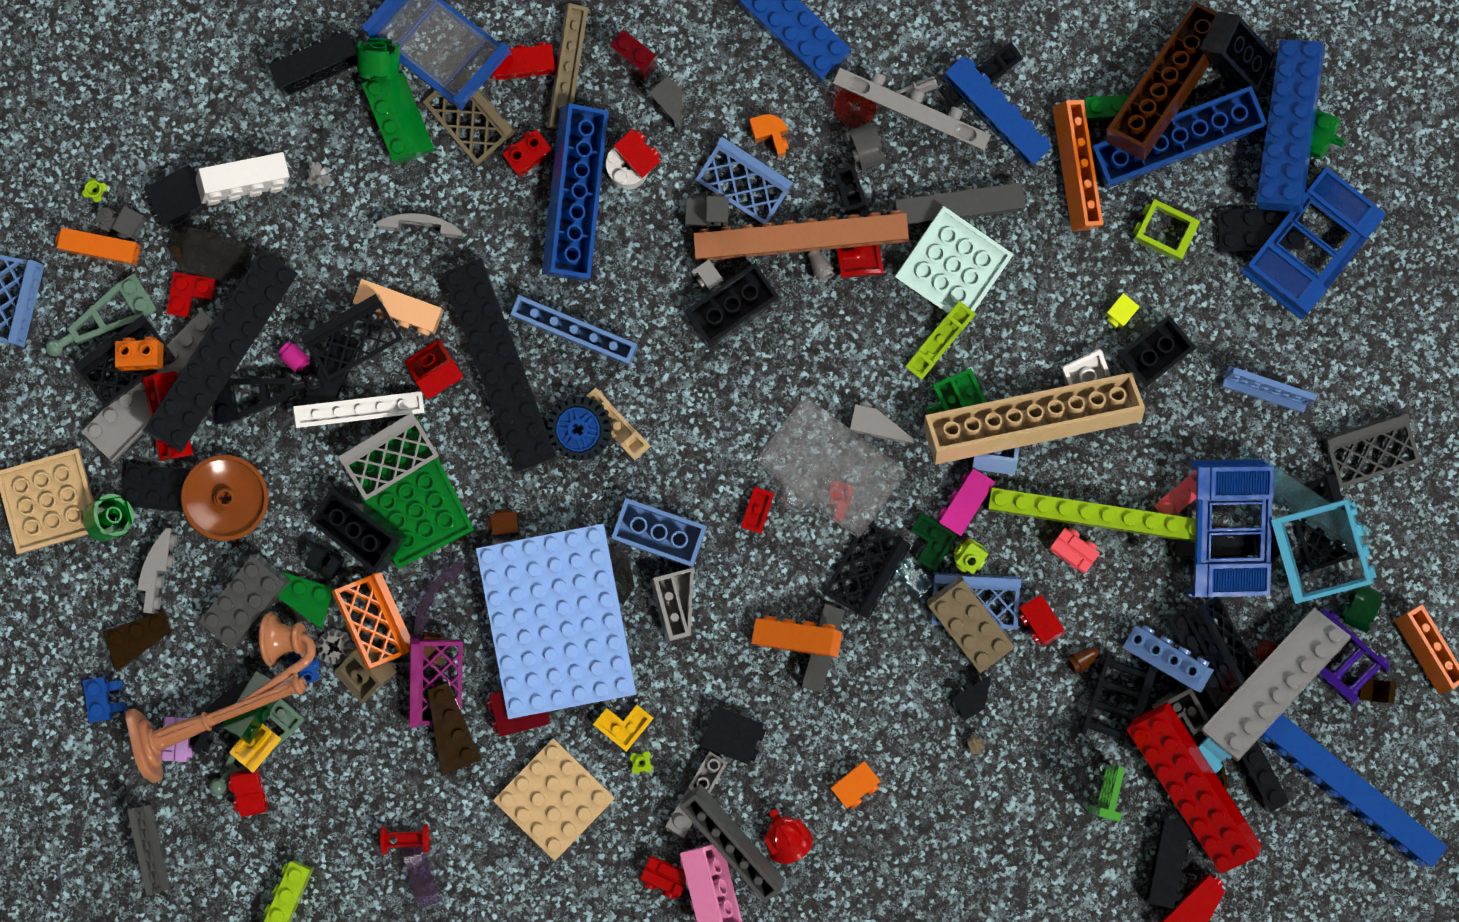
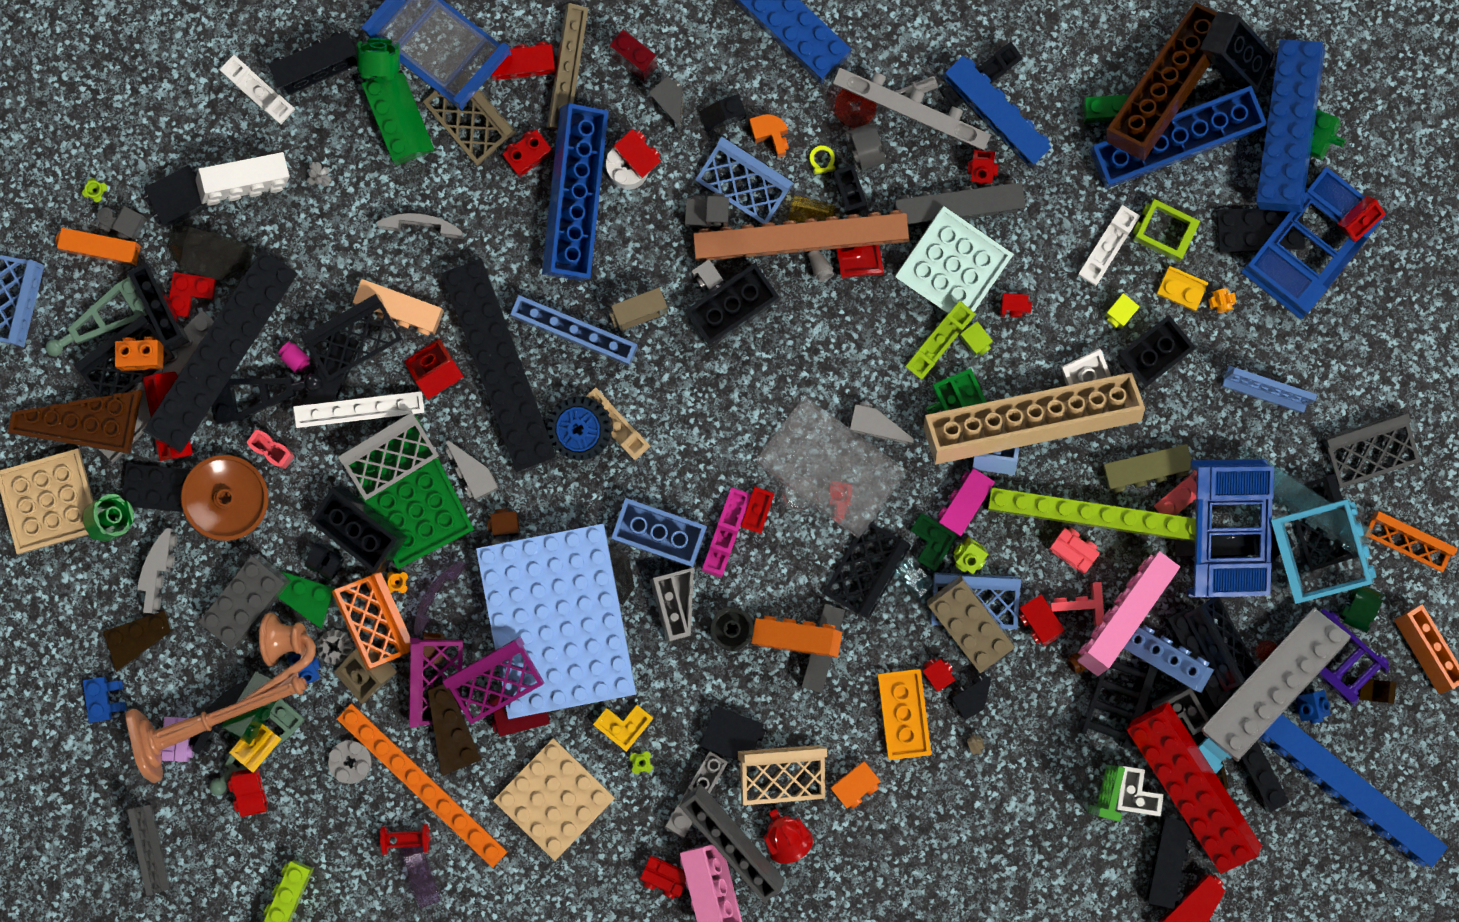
(90, 422): none -> reddish brown wing
(158, 307): none -> black brick
(257, 89): none -> white slope
(268, 447): none -> coral brick
(345, 773): none -> light grey plate
(392, 577): none -> light orange plate
(422, 785): none -> orange plate
(477, 476): none -> light grey slope
(486, 663): none -> magenta fence
(638, 309): none -> dark tan window
(723, 113): none -> black slope
(726, 532): none -> dark pink slope
(734, 617): none -> pearl dark grey brick
(778, 756): none -> tan fence
(806, 208): none -> clear yellow slope
(830, 168): none -> neon yellow piece
(904, 714): none -> light orange plate
(938, 673): none -> red brick
(976, 339): none -> lime brick
(983, 167): none -> red brick
(1015, 305): none -> red brick
(1077, 165): orange brick -> none
(1084, 603): none -> coral bracket
(1108, 245): none -> white slope
(1127, 613): none -> bright pink brick
(1133, 799): none -> white brick
(1147, 467): none -> olive brick
(1182, 288): none -> yellow plate
(1222, 300): none -> light orange gear
(1313, 706): none -> blue brick
(1361, 218): none -> red slope
(1414, 534): none -> orange fence

